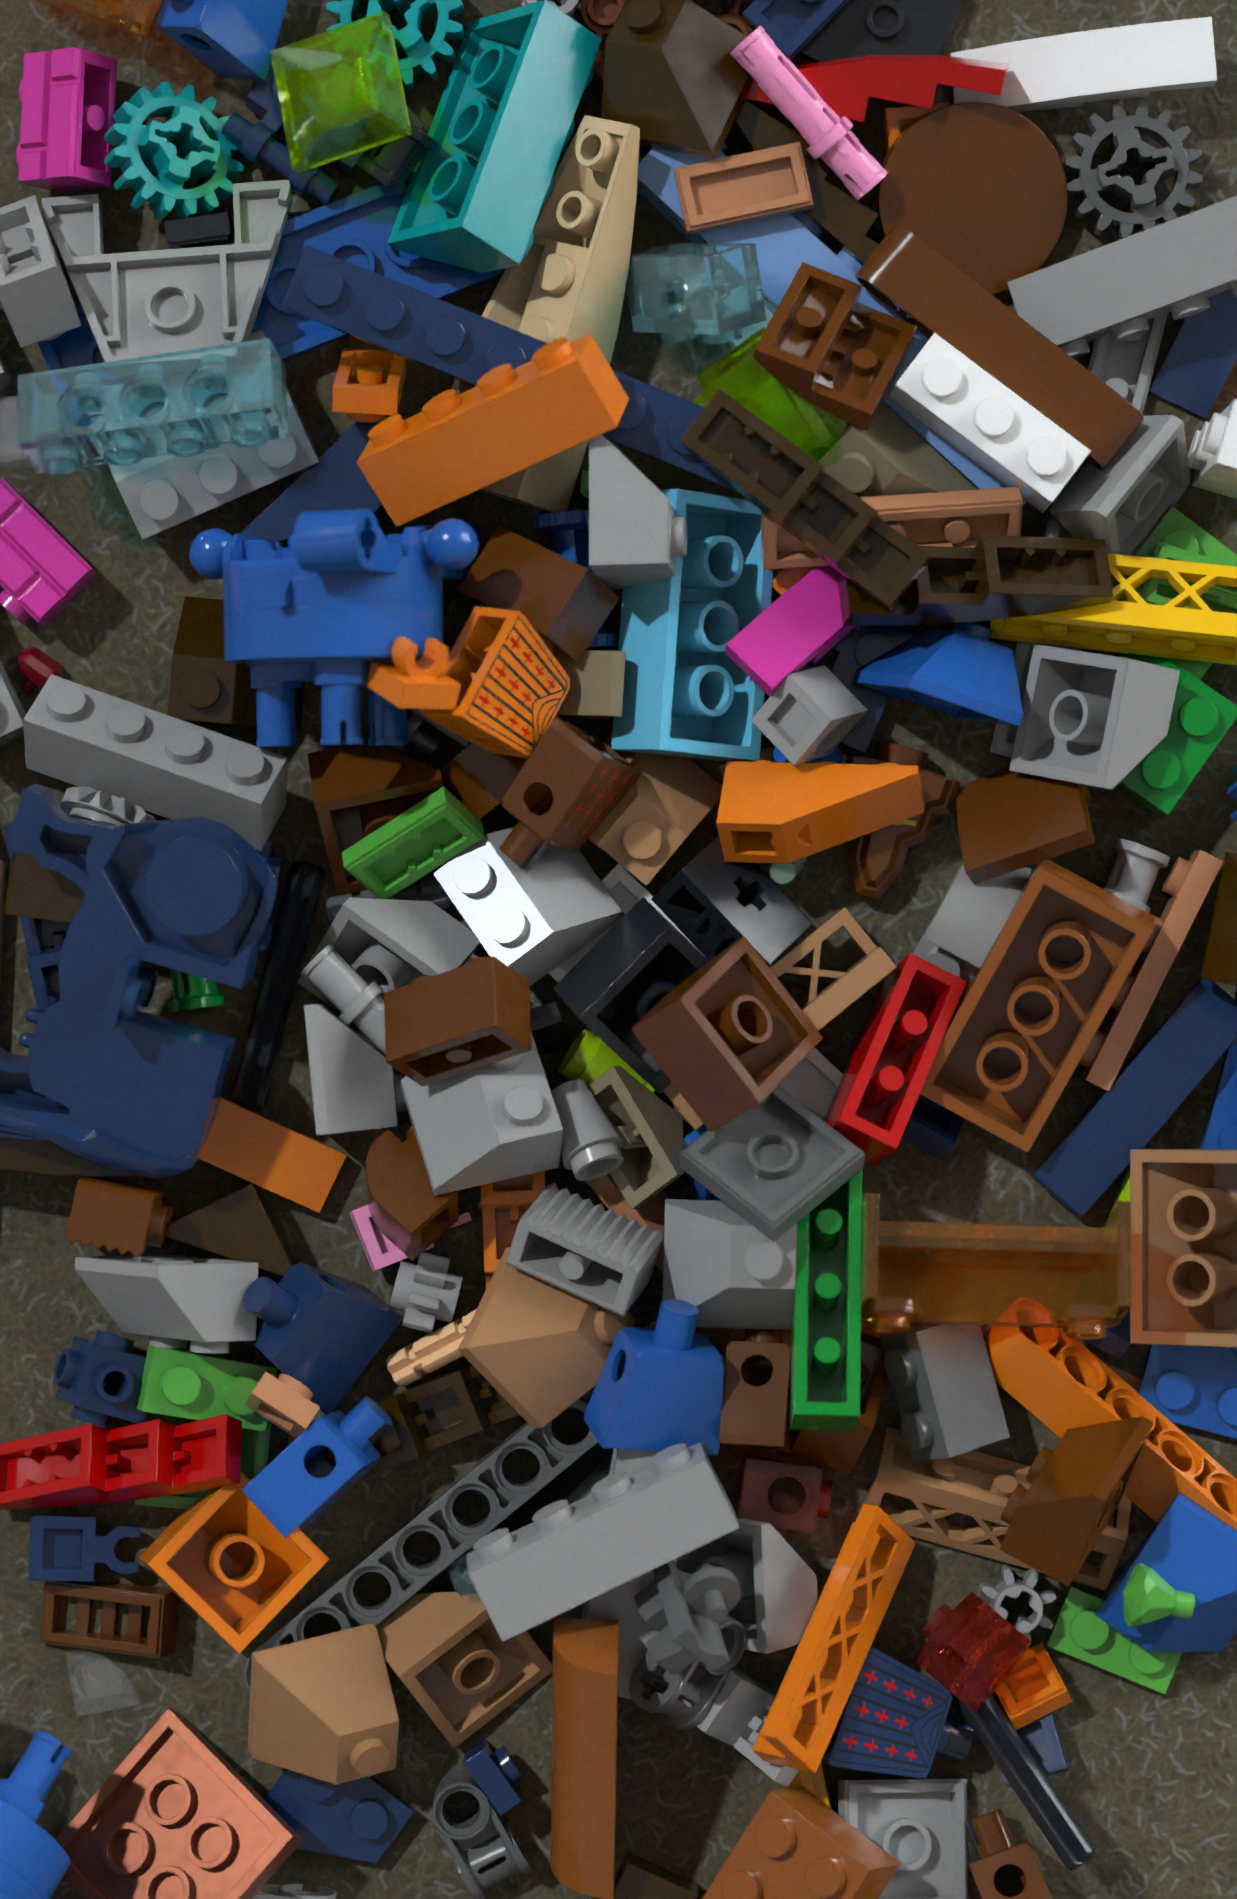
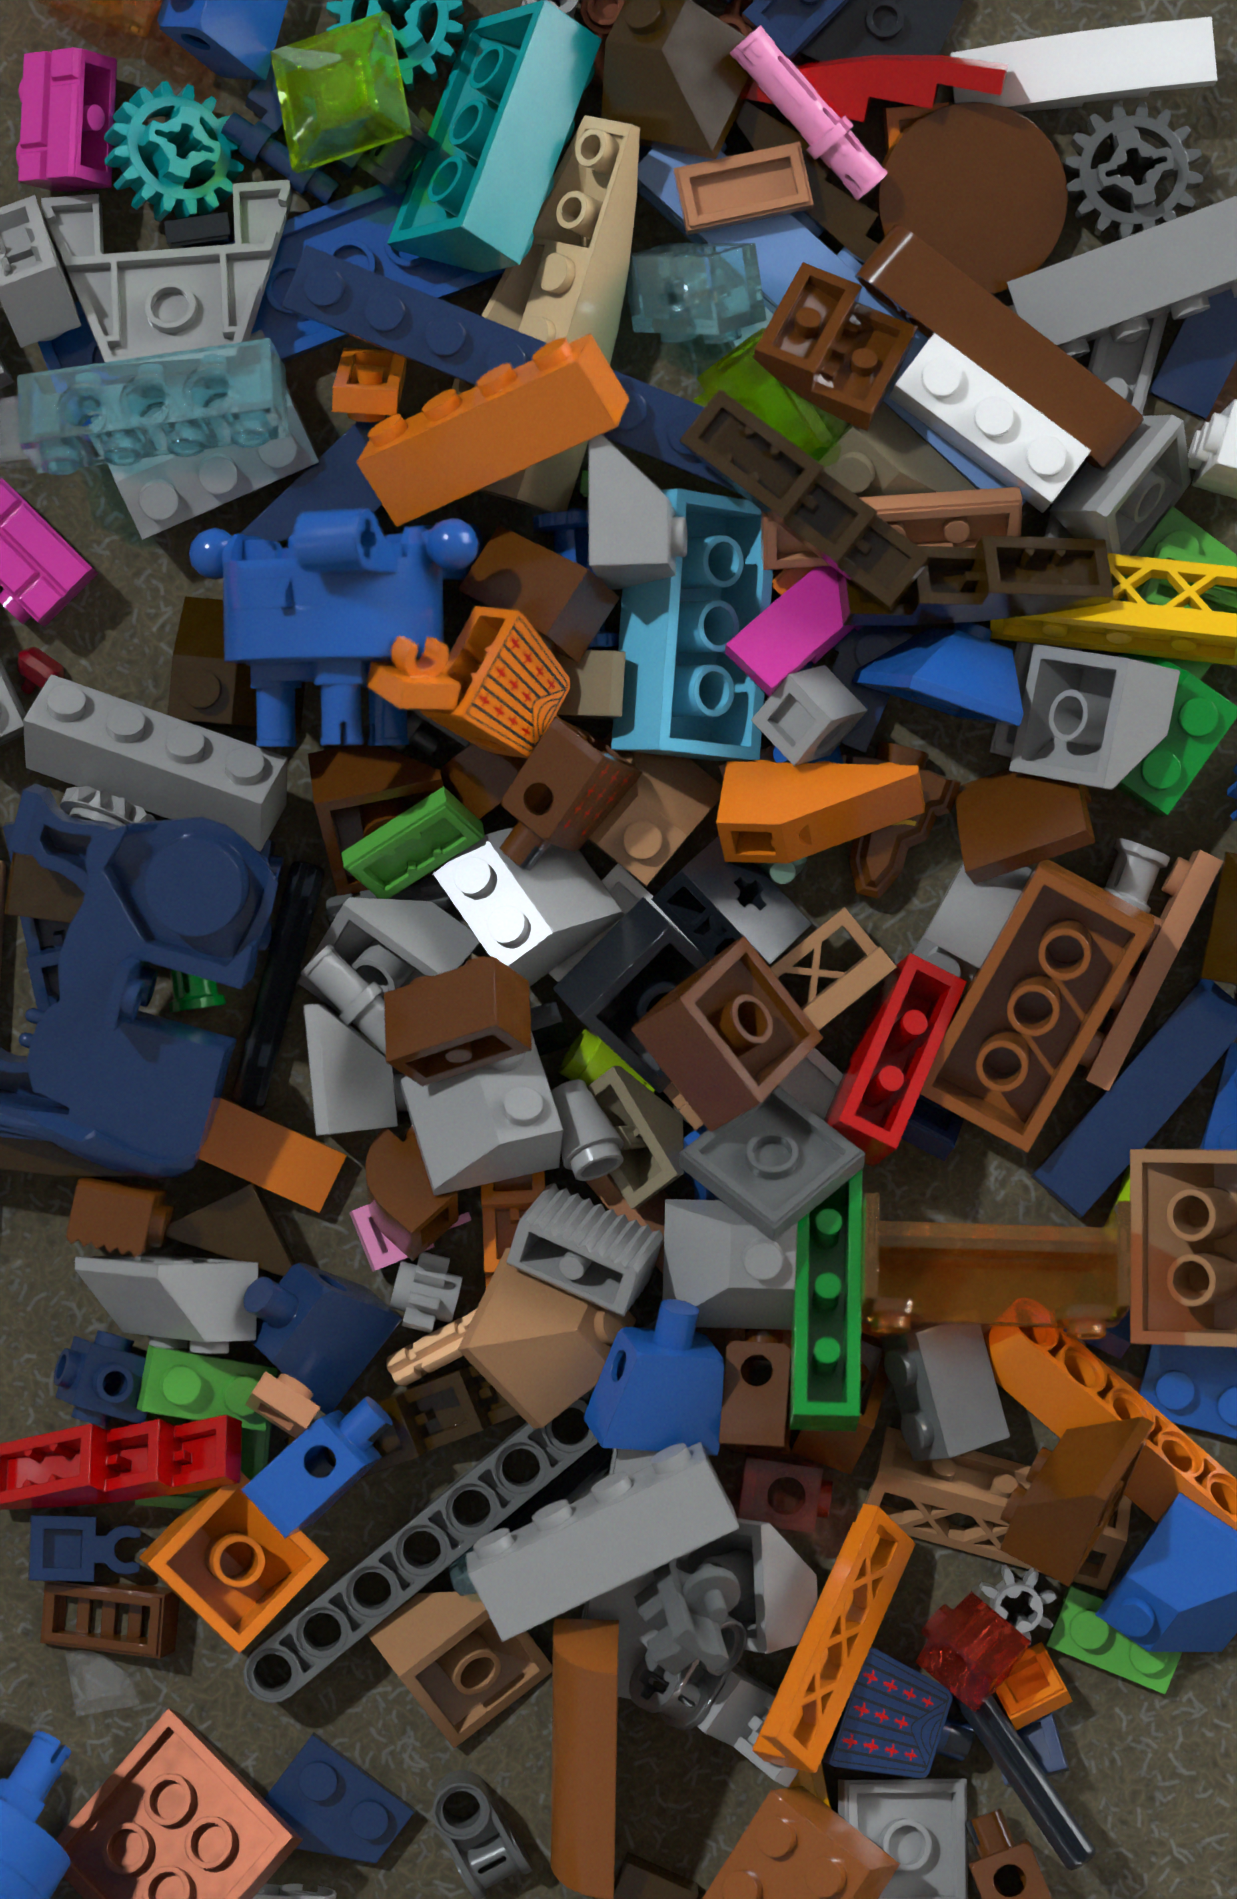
(324, 1707): medium nougat slope -> none
(495, 1774): dark blue plate -> none
(1152, 1598): bright green rock -> none

